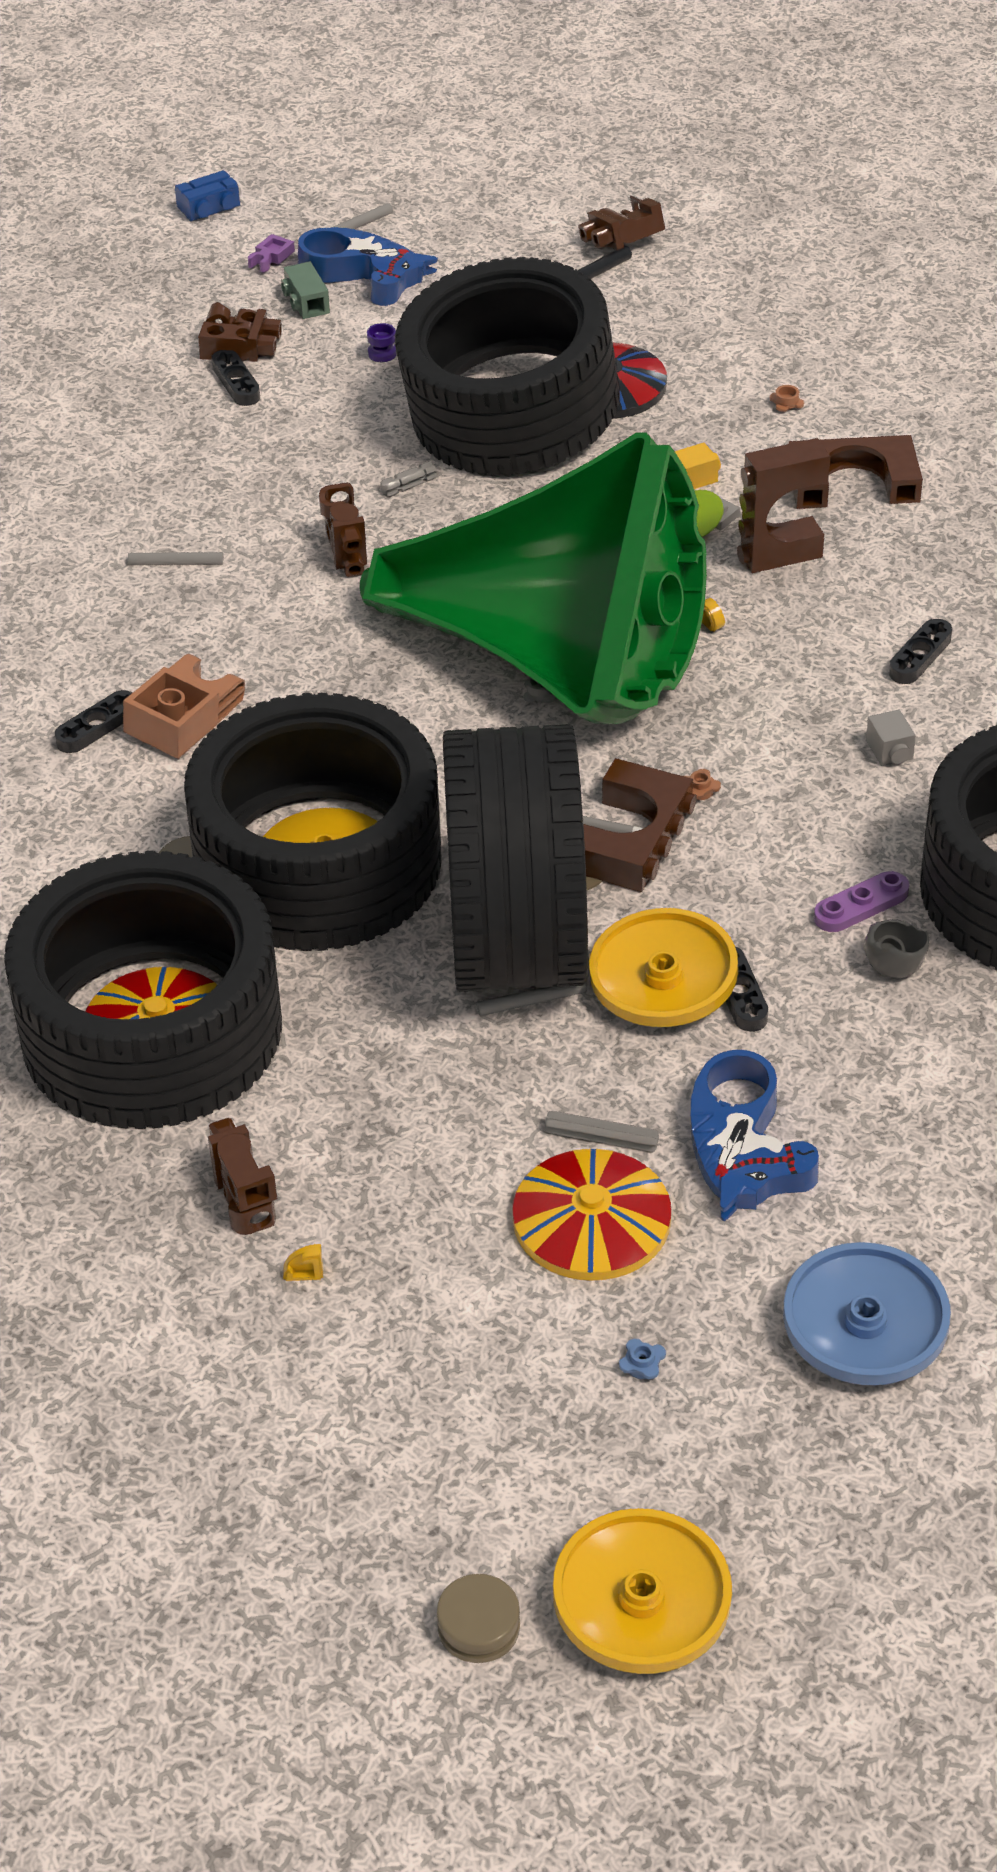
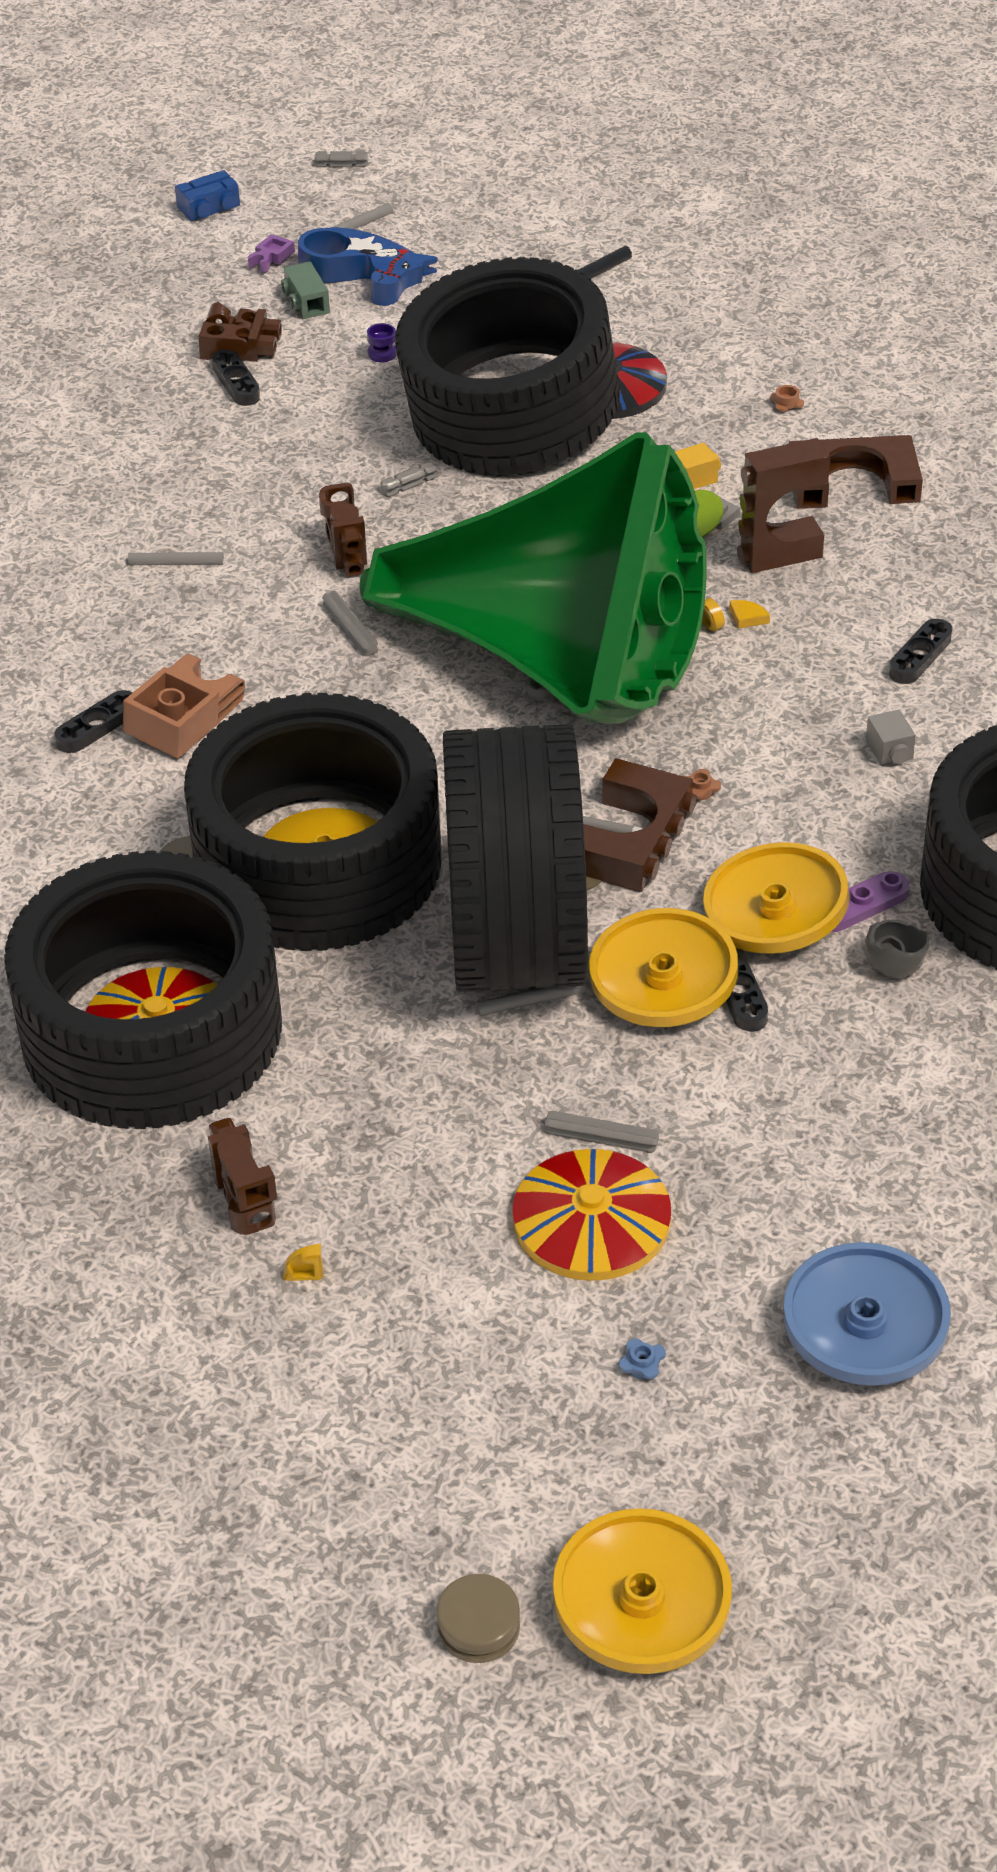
(341, 159): none -> light grey axle
(350, 623): none -> light grey axle
(615, 229): reddish brown hips -> none
(729, 1140): blue animal -> none
(748, 613): none -> yellow tile
(777, 897): none -> yellow dish

